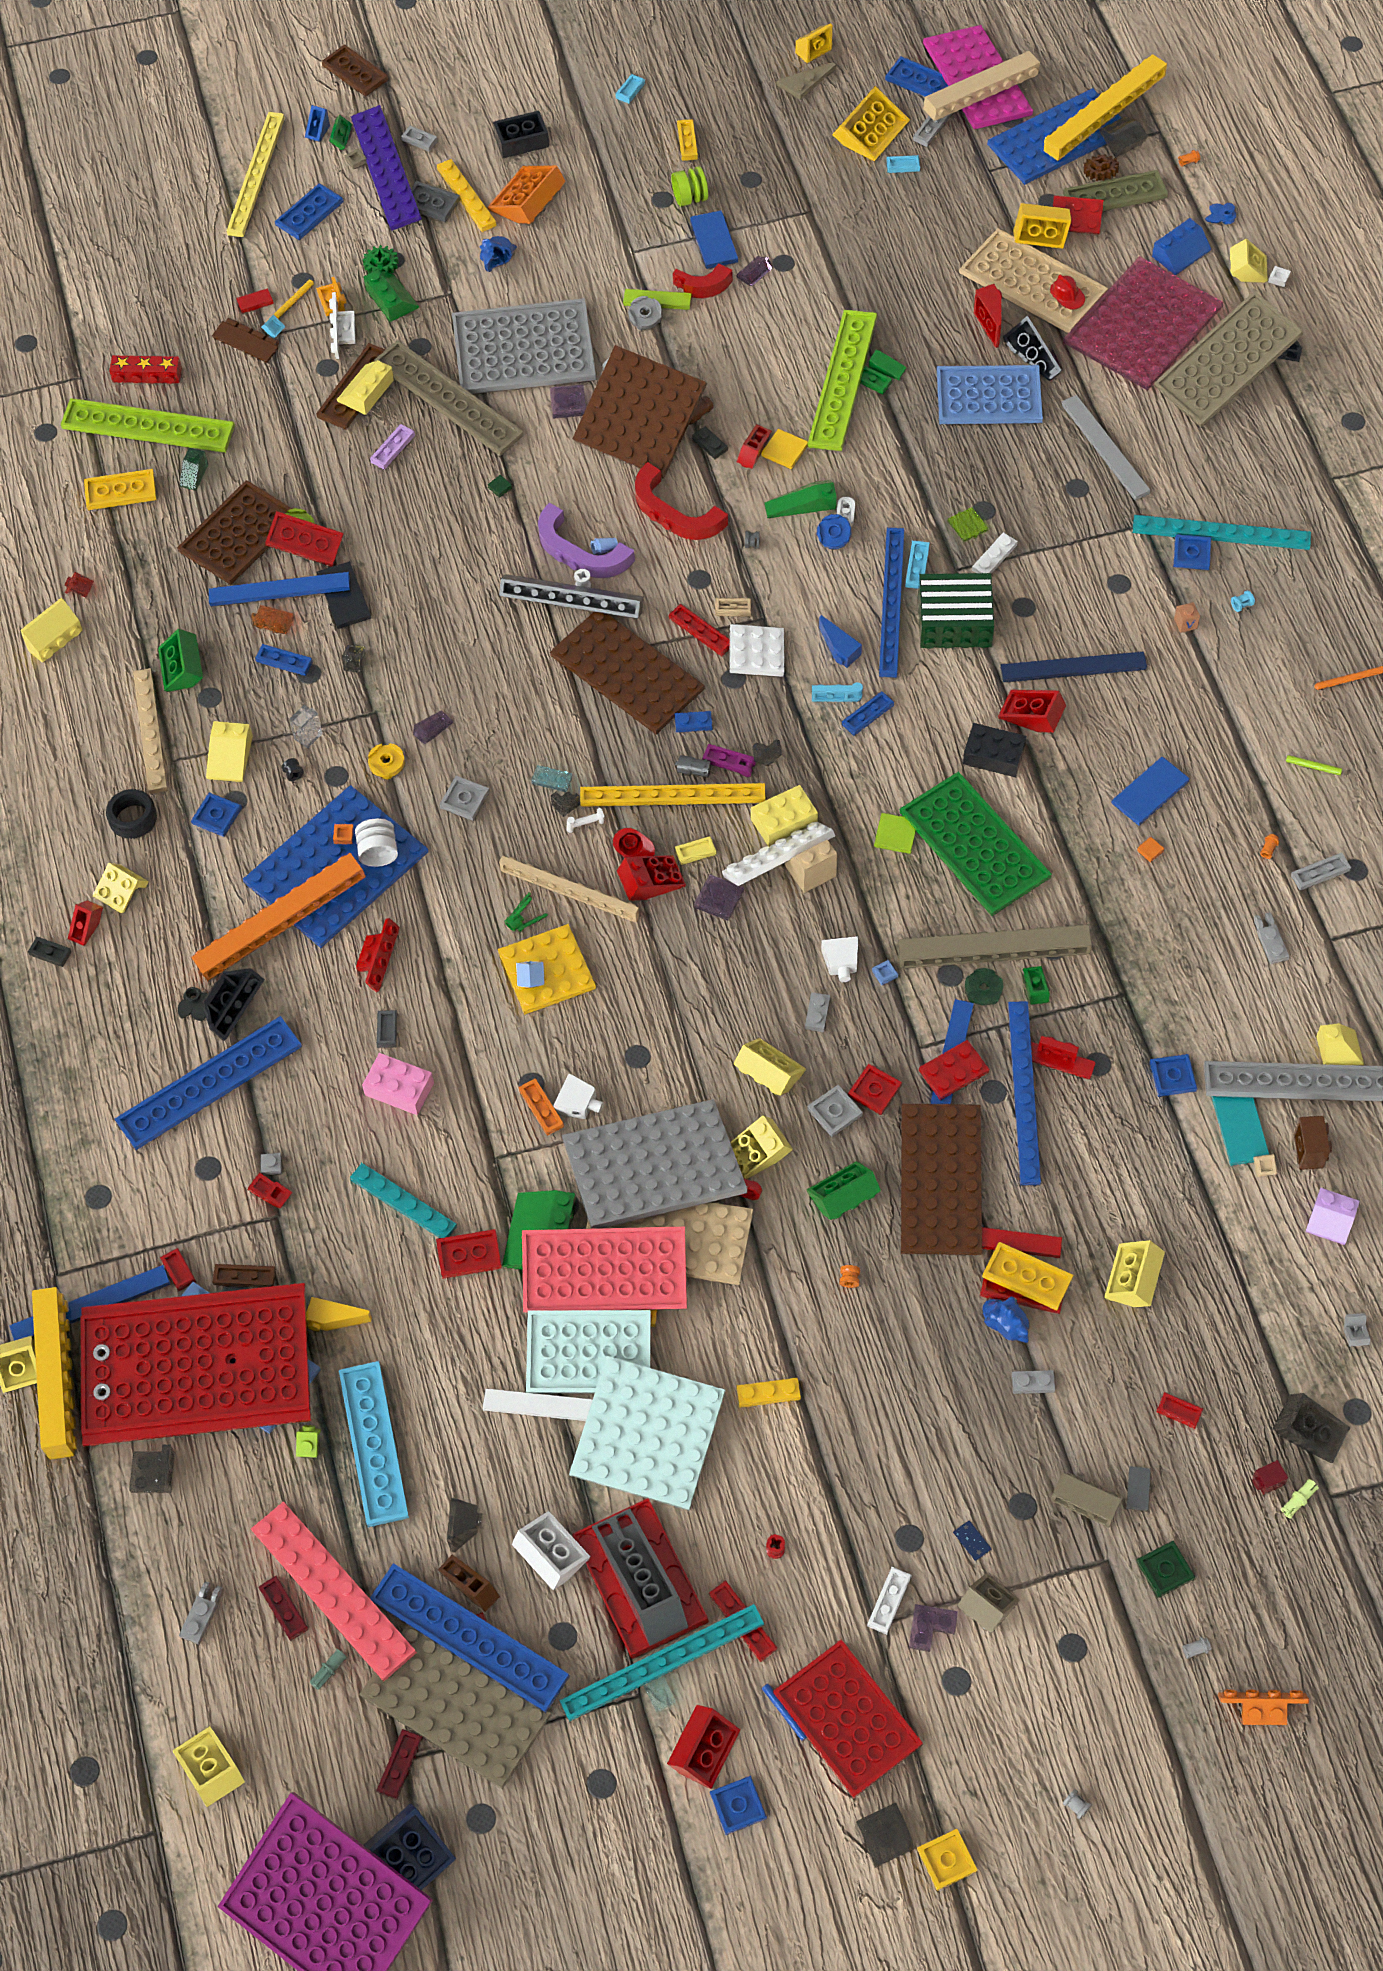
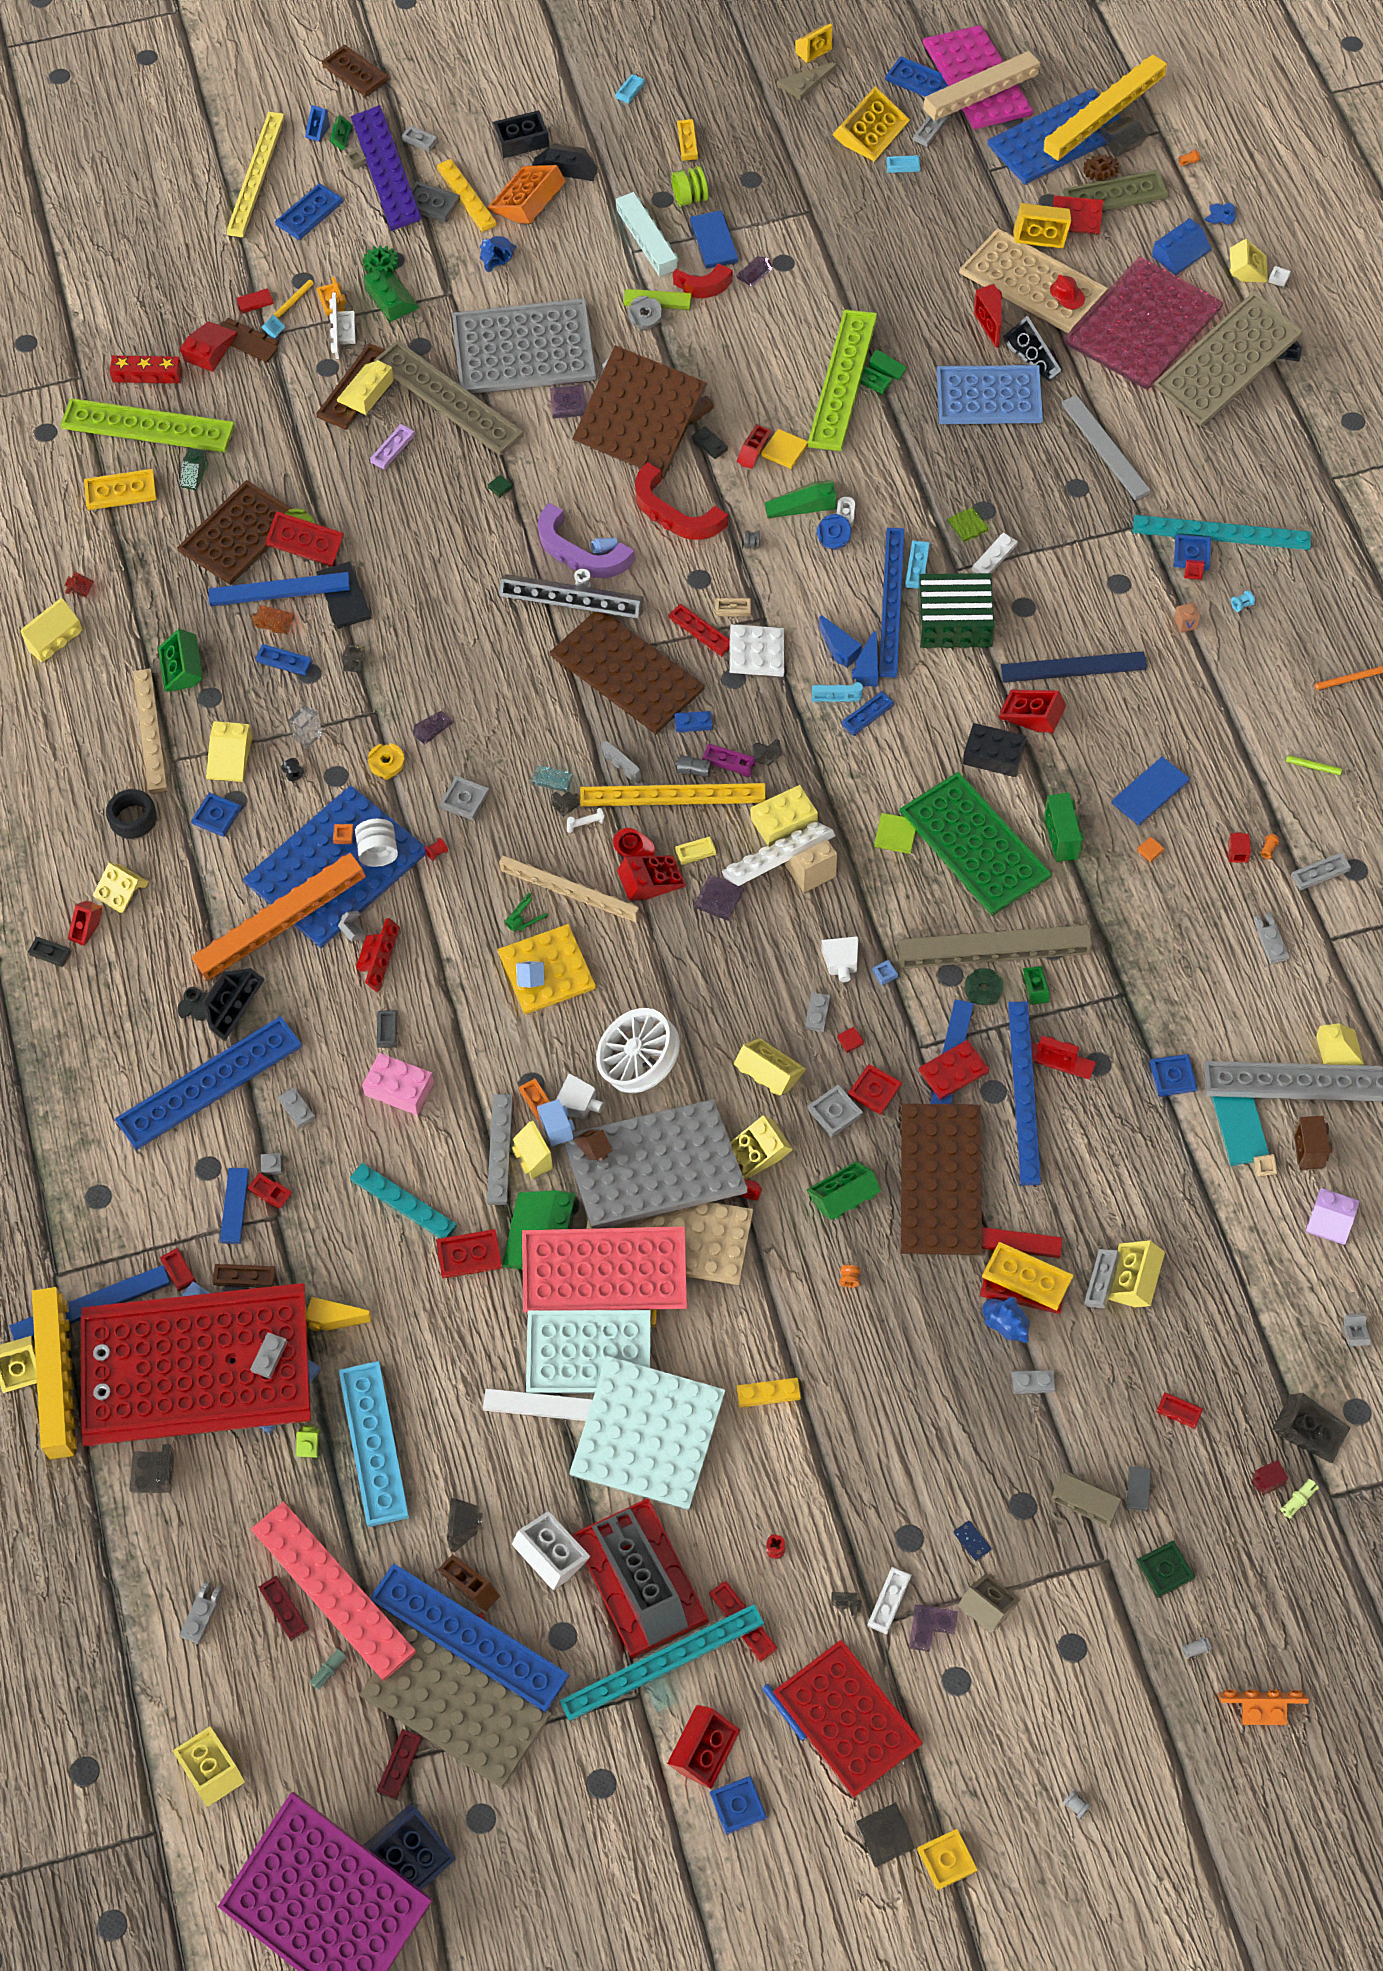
(207, 345): none -> red slope
(234, 1206): none -> blue tile
(269, 1355): none -> light grey plate
(296, 1107): none -> light grey plate
(350, 927): none -> light grey bracket
(436, 849): none -> red bush
(500, 1149): none -> light grey plate
(532, 1151): none -> light yellow slope
(555, 1122): none -> light blue brick
(571, 161): none -> black wedge
(594, 1144): none -> reddish brown slope
(621, 761): none -> light grey hinge
(638, 1050): none -> white wheel
(646, 234): none -> light aqua brick
(843, 1600): none -> clear smoke bracket
(850, 1039): none -> red tile
(867, 664): none -> blue slope
(1063, 827): none -> green brick
(1102, 1278): none -> light grey plate
(1194, 569): none -> red tile
(1239, 847): none -> red brick

